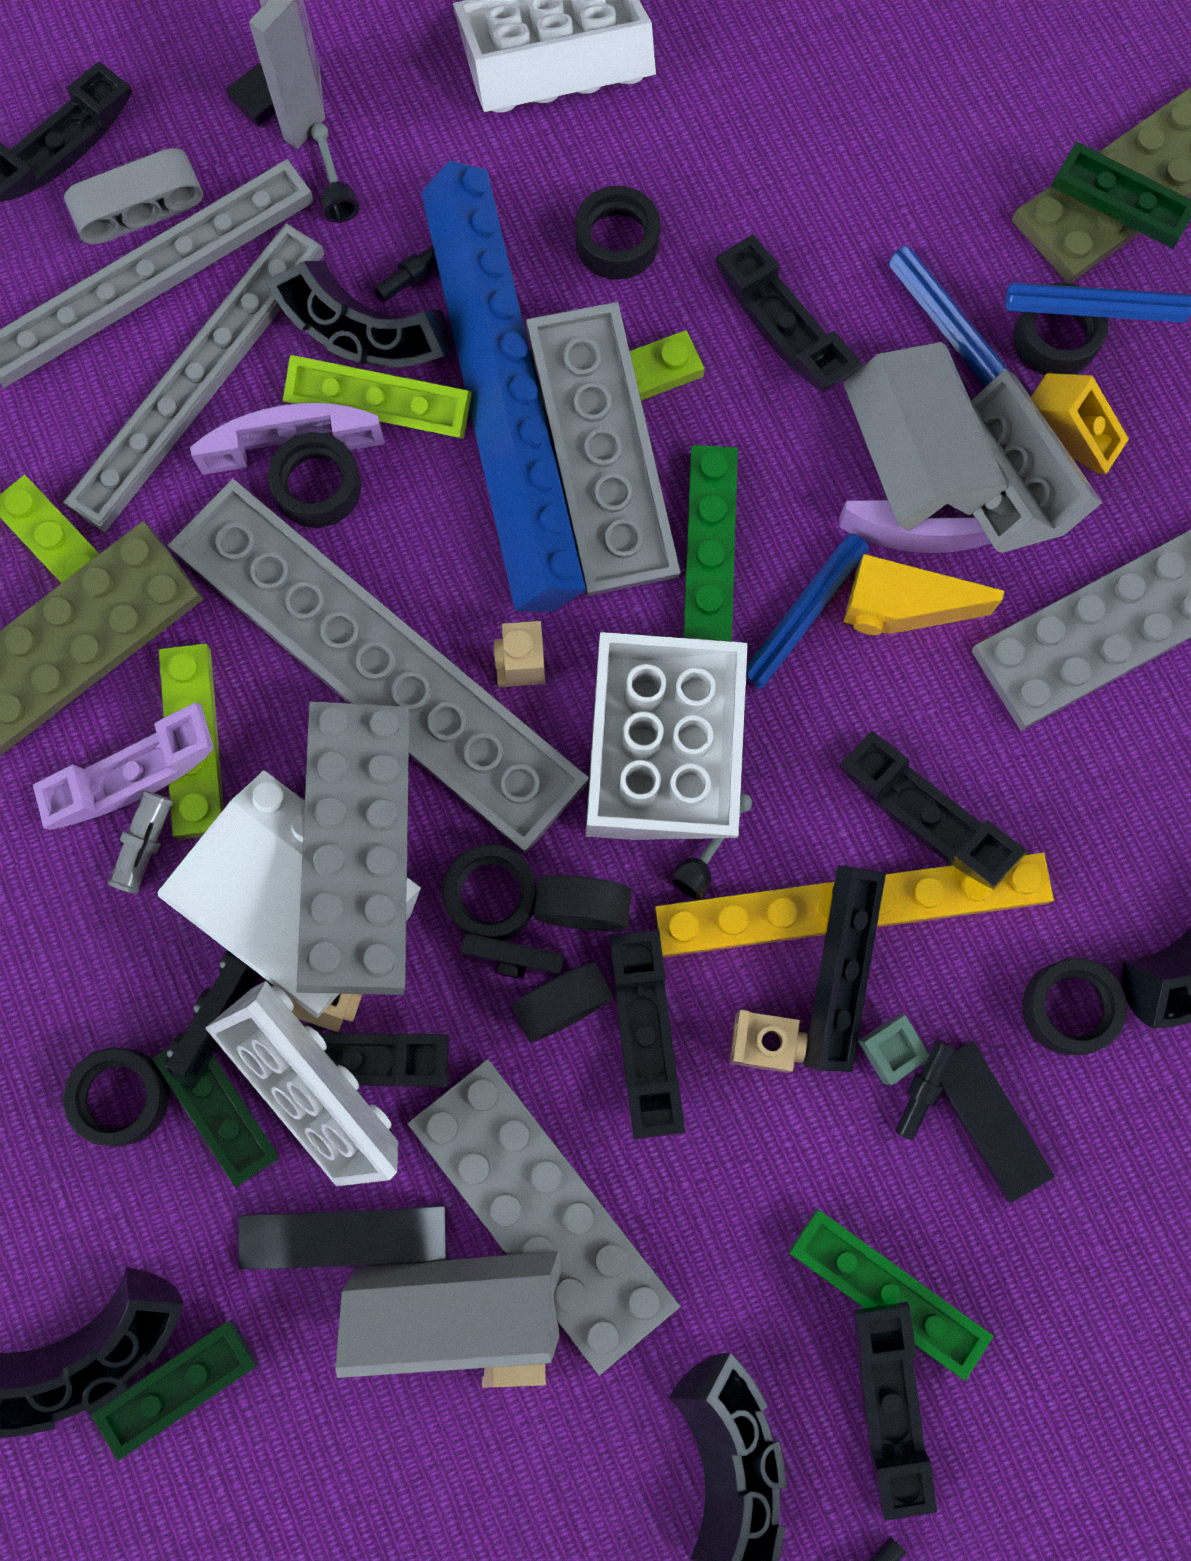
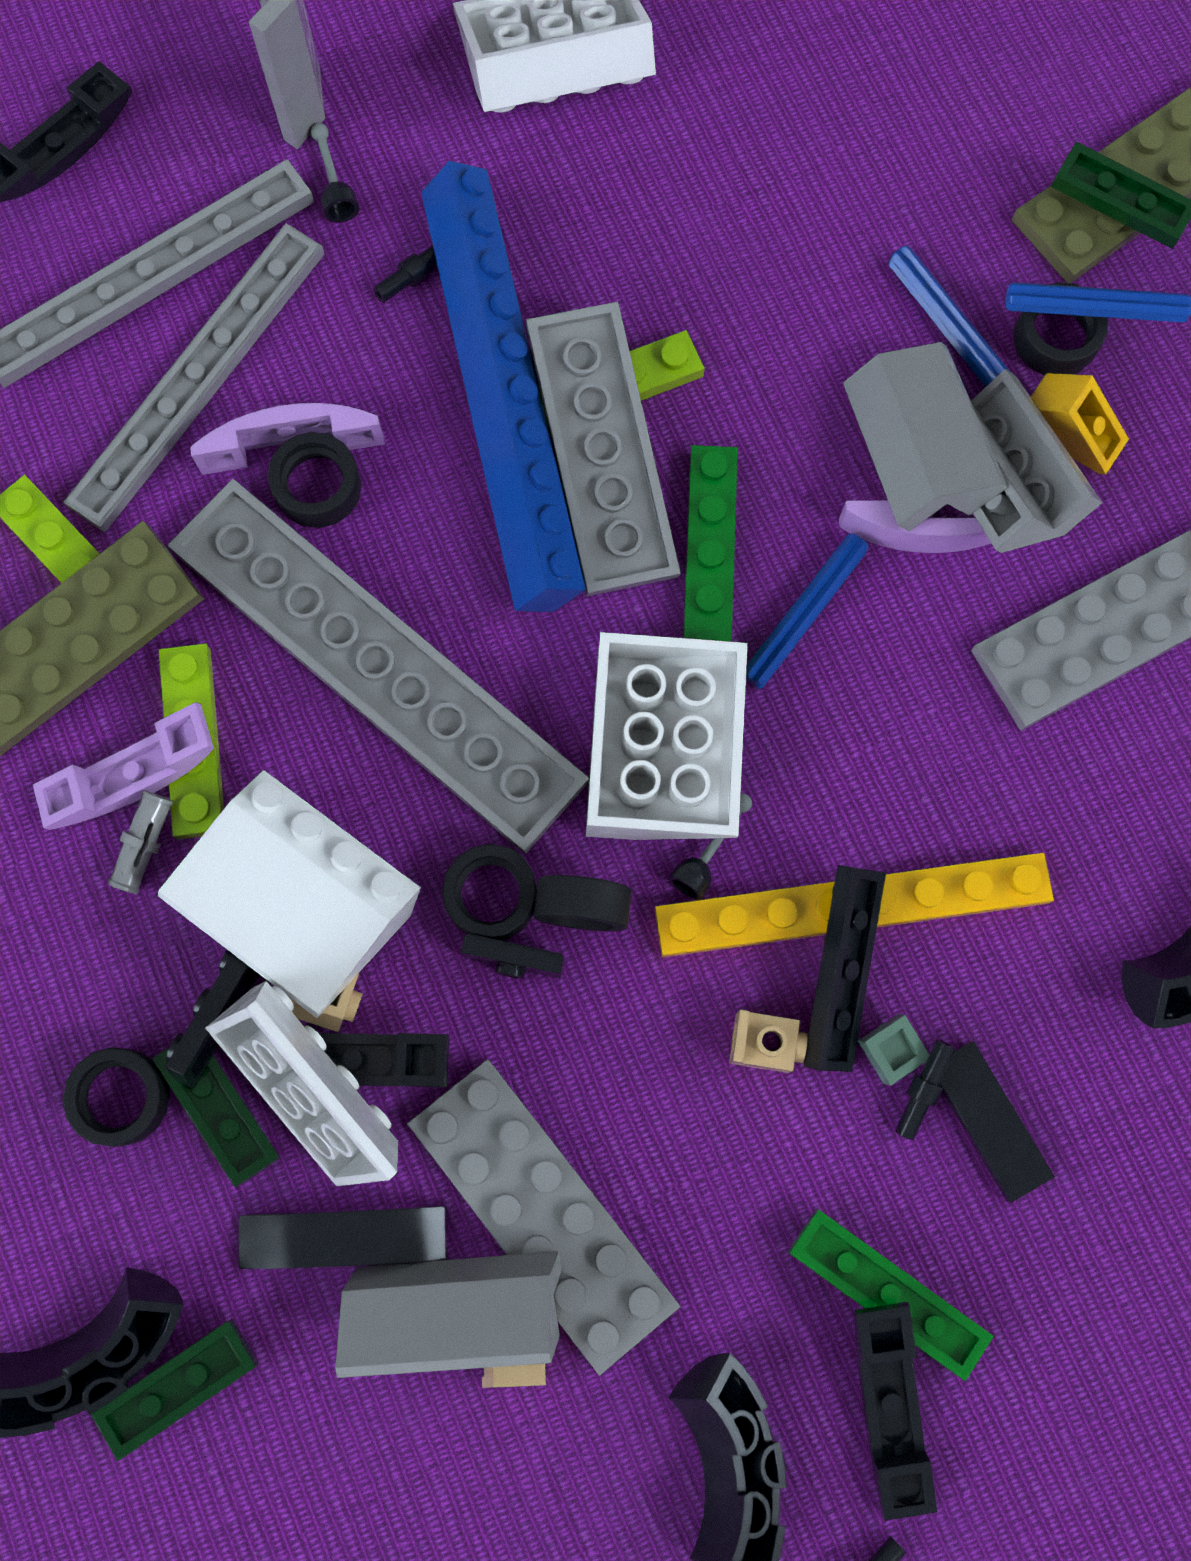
(133, 196): light grey beam -> none
(252, 95): black tile -> none
(352, 330): black brick -> none
(354, 850): light grey plate -> none
(388, 396): lime plate -> none
(520, 655): tan brick -> none
(562, 1001): black tyre -> none
(617, 201): black tyre -> none
(646, 1035): black slope -> none
(781, 317): black slope -> none
(905, 598): yellow slope -> none
(929, 814): black slope -> none
(1108, 989): black tyre -> none

